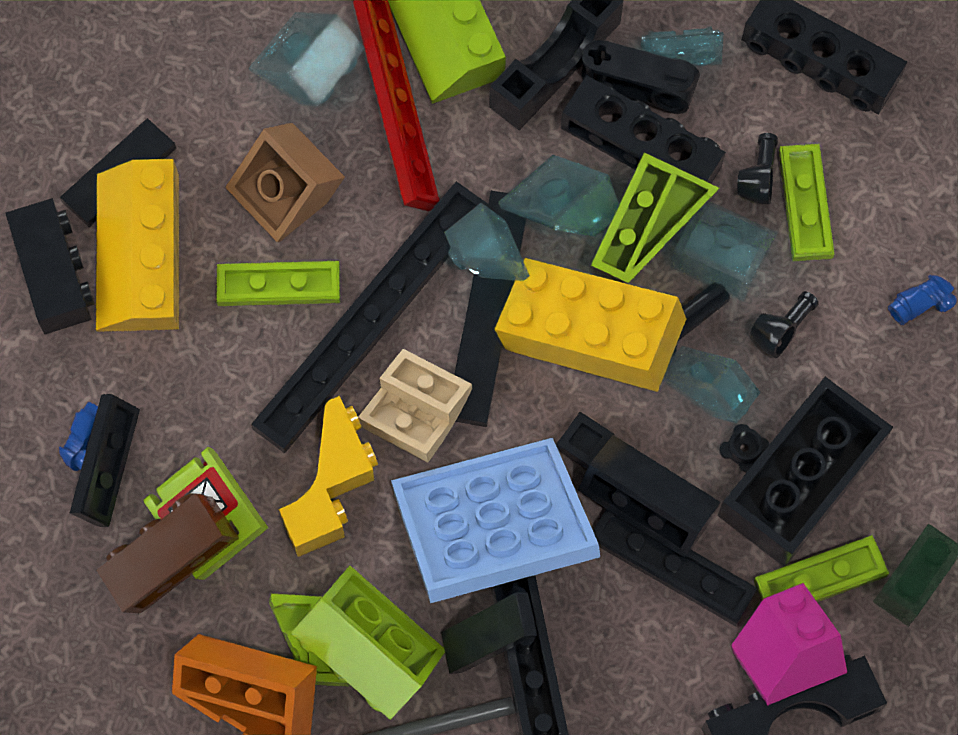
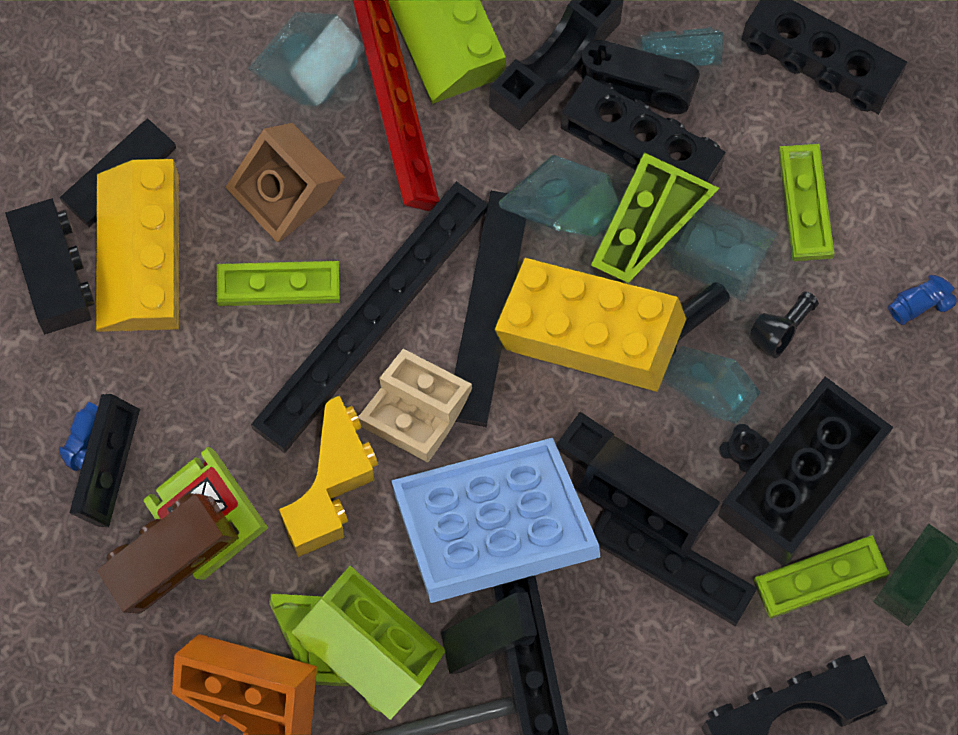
(485, 246): clear light blue slope -> none
(757, 181): black bar -> none
(789, 645): dark pink slope -> none

